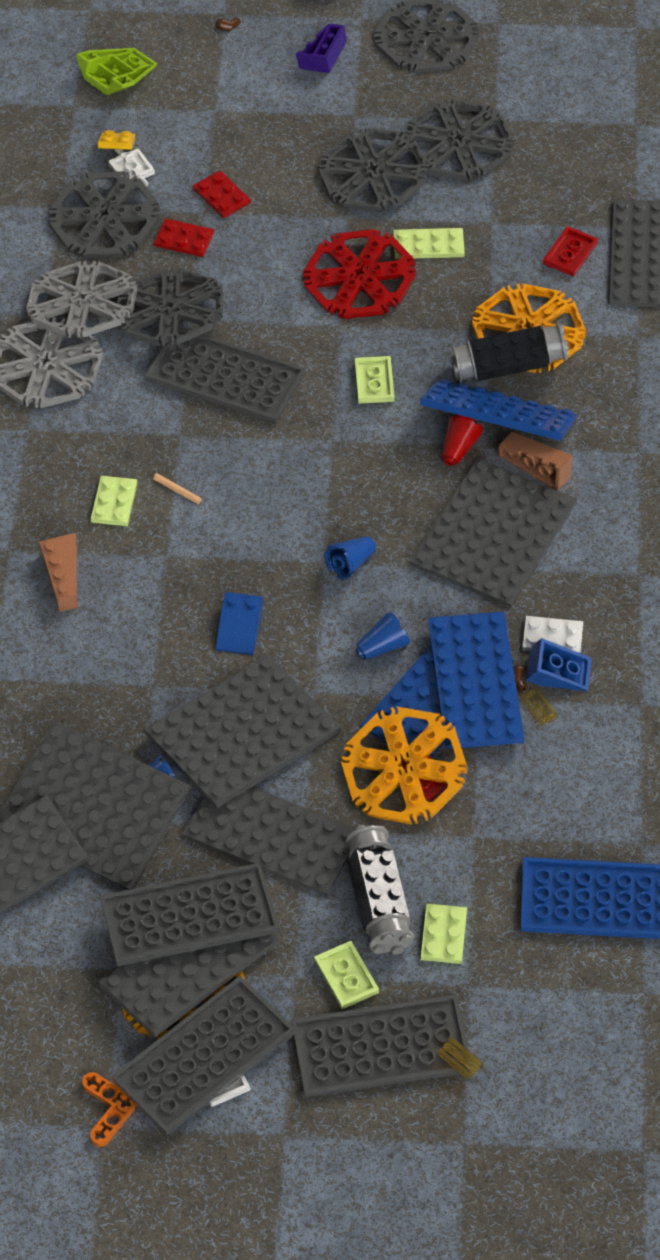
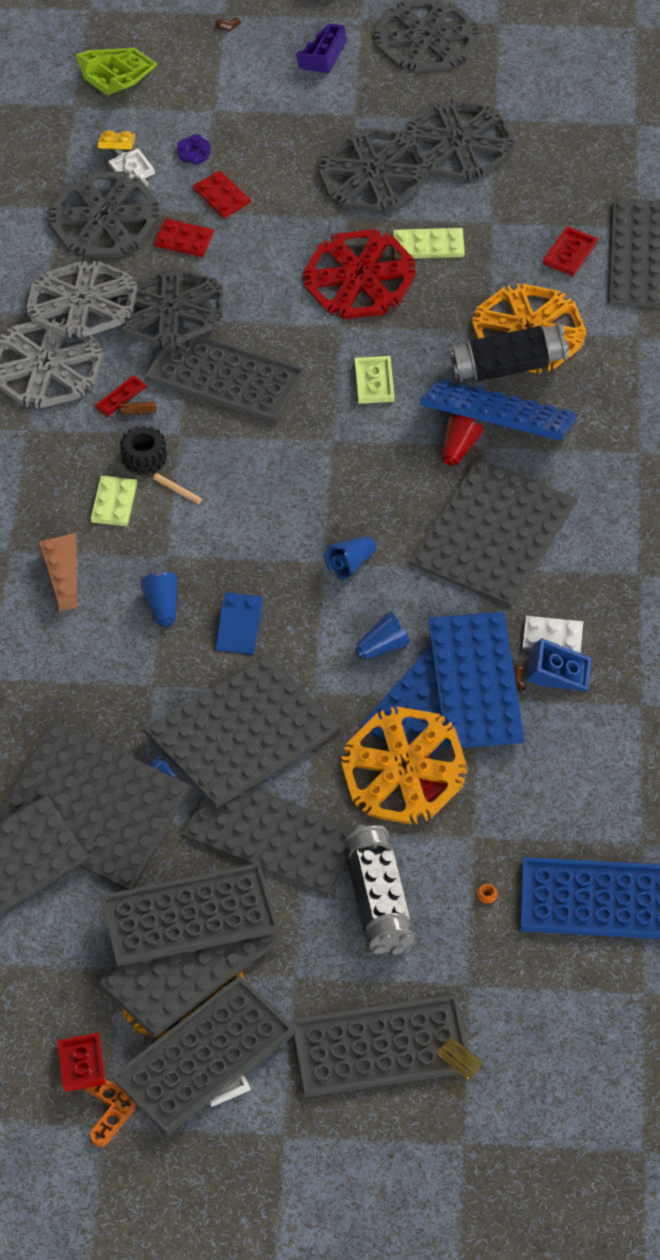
(81, 1062): none -> red plate
(120, 395): none -> red tile
(137, 408): none -> dark orange axle
(147, 460): none -> black tyre
(161, 596): none -> blue cone
(195, 142): none -> dark purple plate
(346, 975): yellowish green plate -> none
(444, 933): yellowish green plate -> none
(487, 888): none -> orange plate
(537, 459): nougat wedge -> none
(553, 714): clear yellow tile -> none

